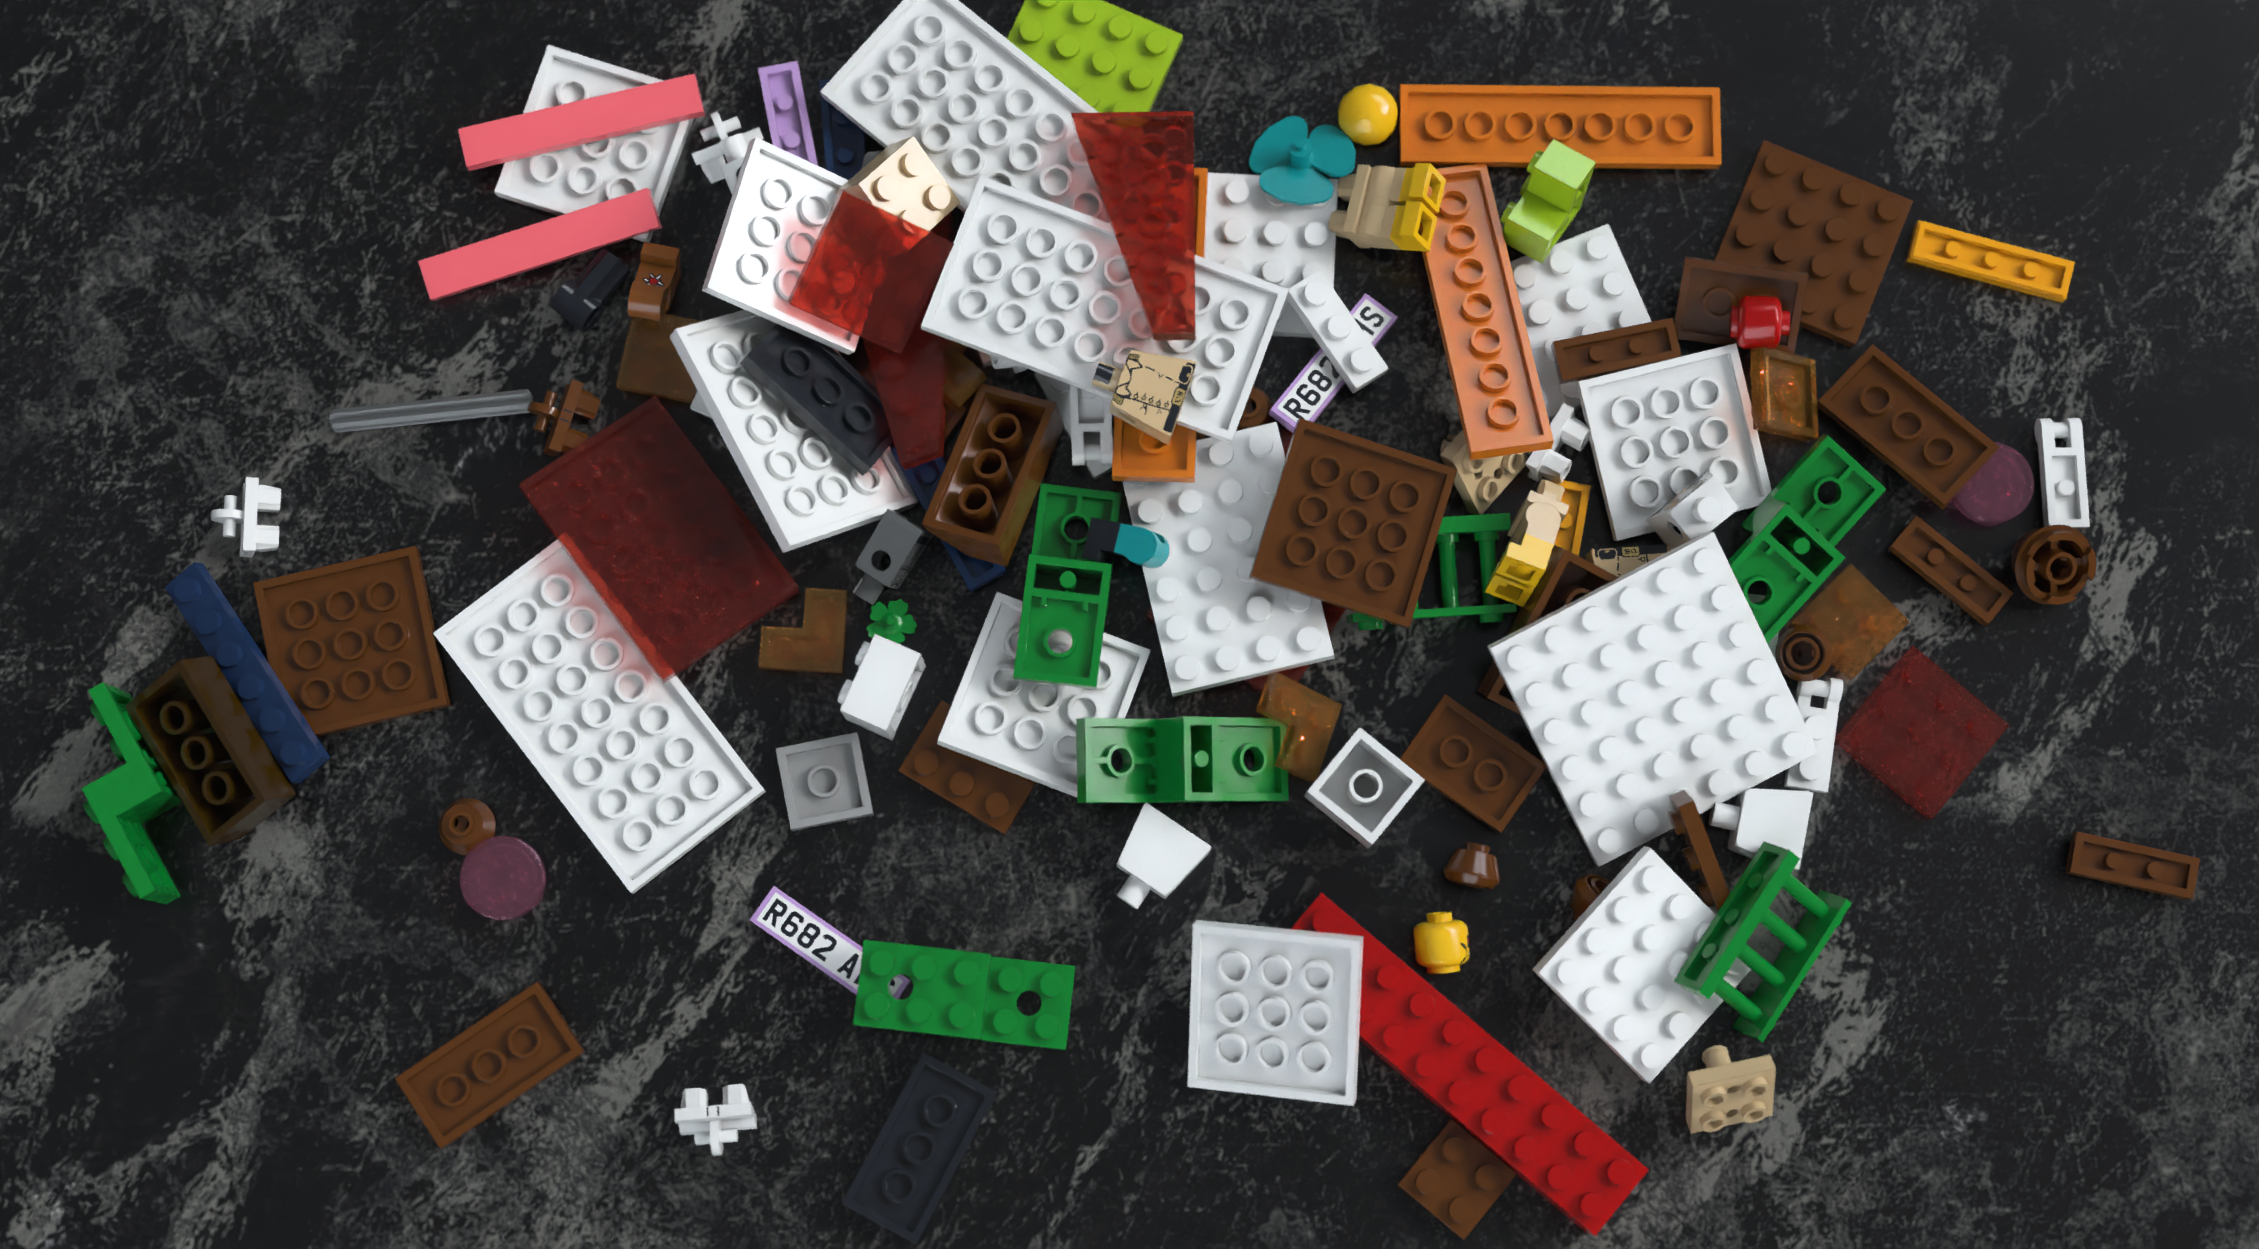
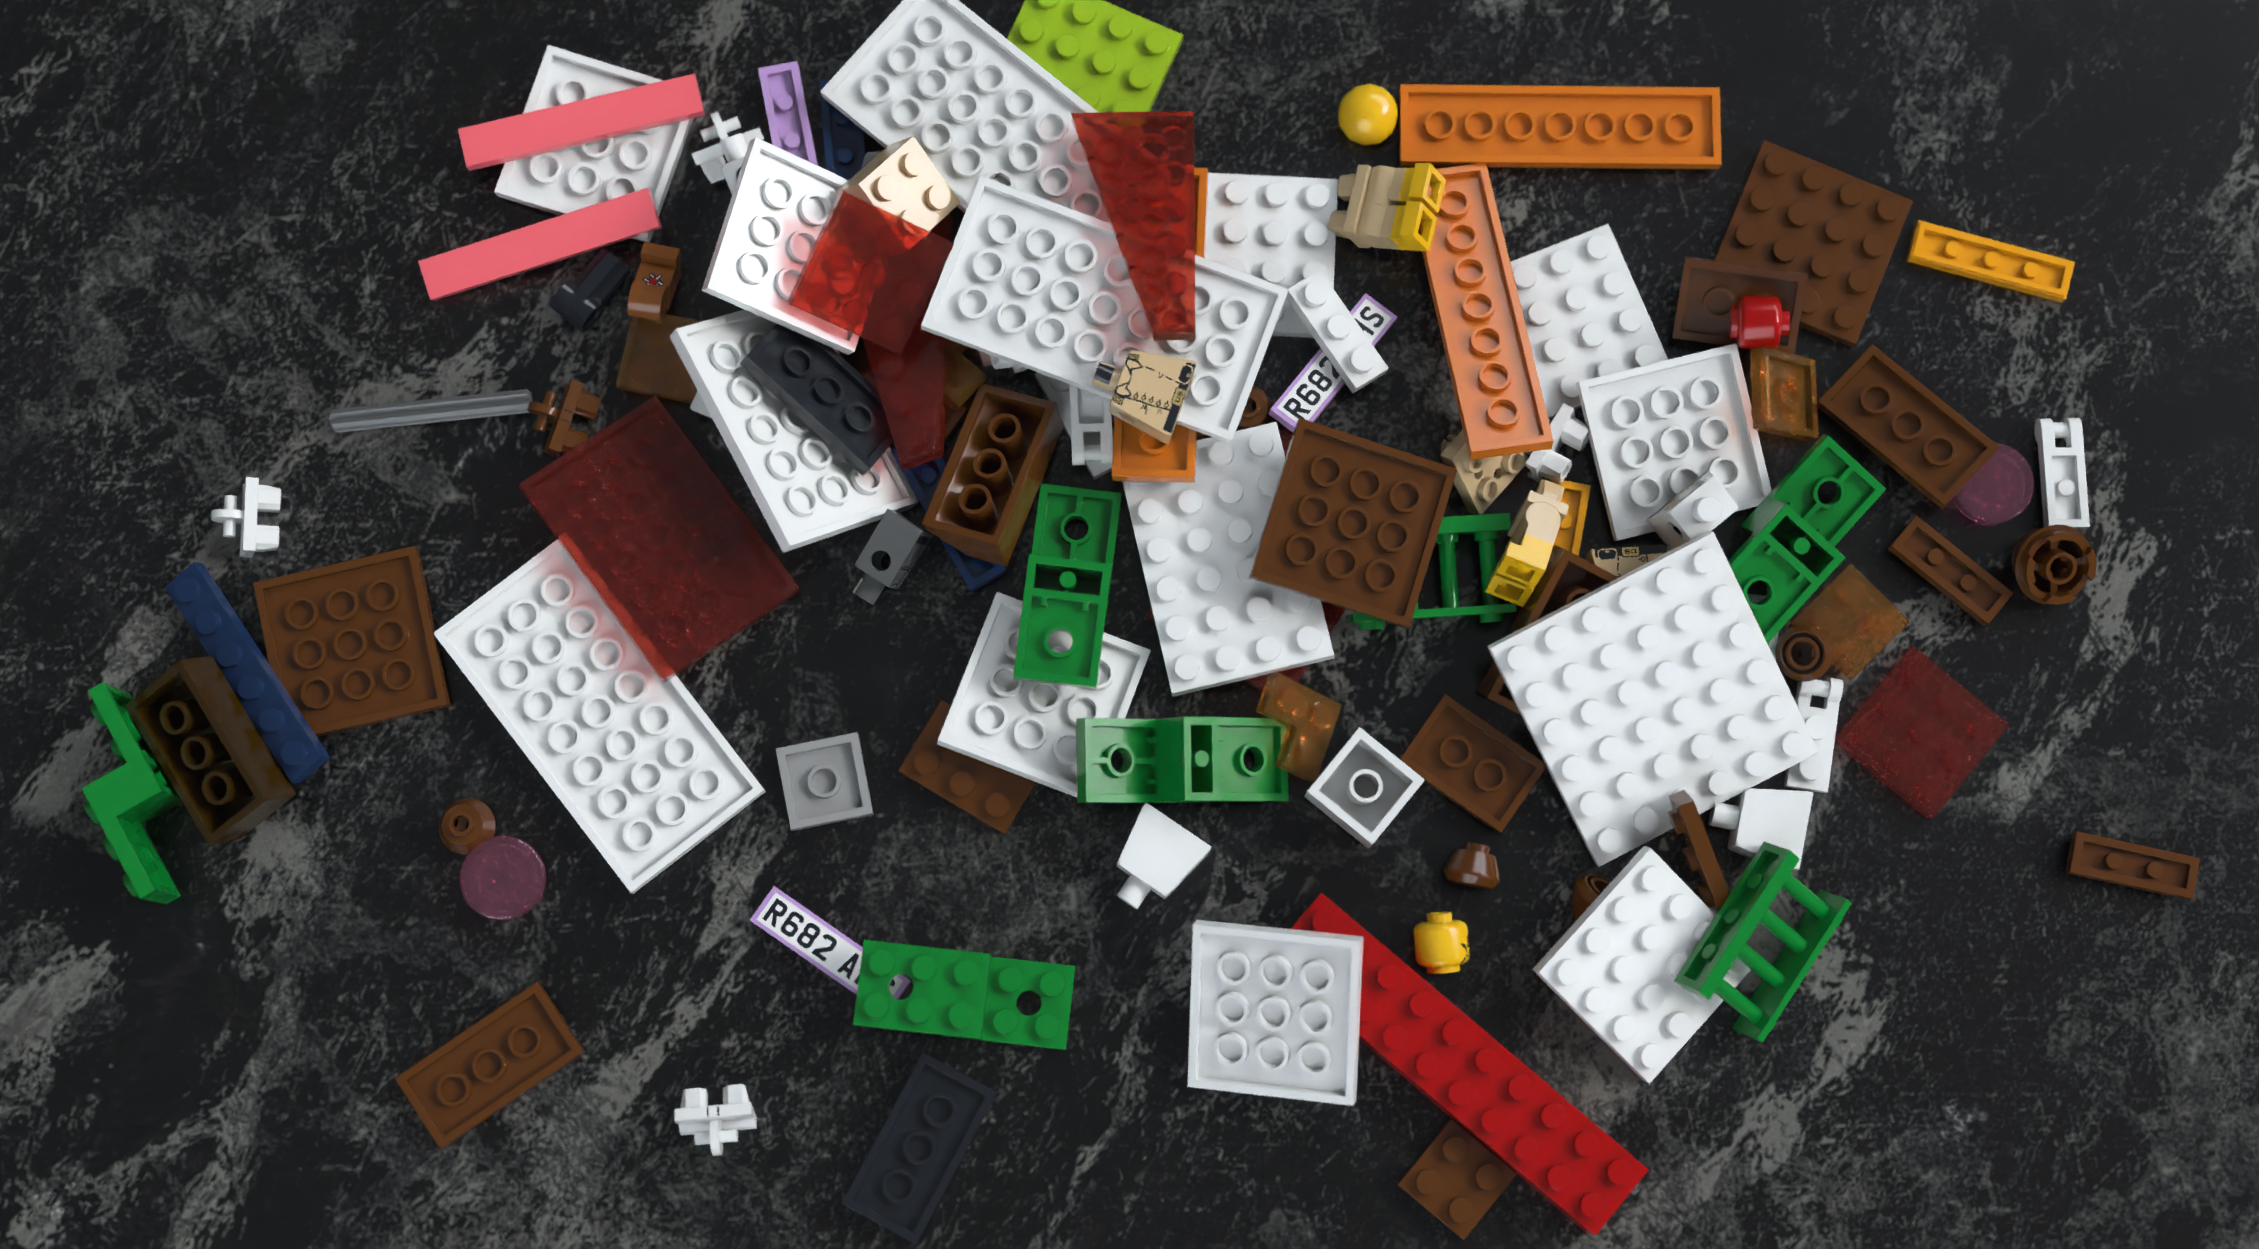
(817, 644): clear orange plate -> none
(881, 686): white brick -> none
(891, 623): green plant -> none
(1133, 542): leg -> none
(1290, 161): teal piece -> none
(1548, 200): lime brick -> none
(1615, 350): reddish brown plate -> none
(1729, 1091): tan plate -> none

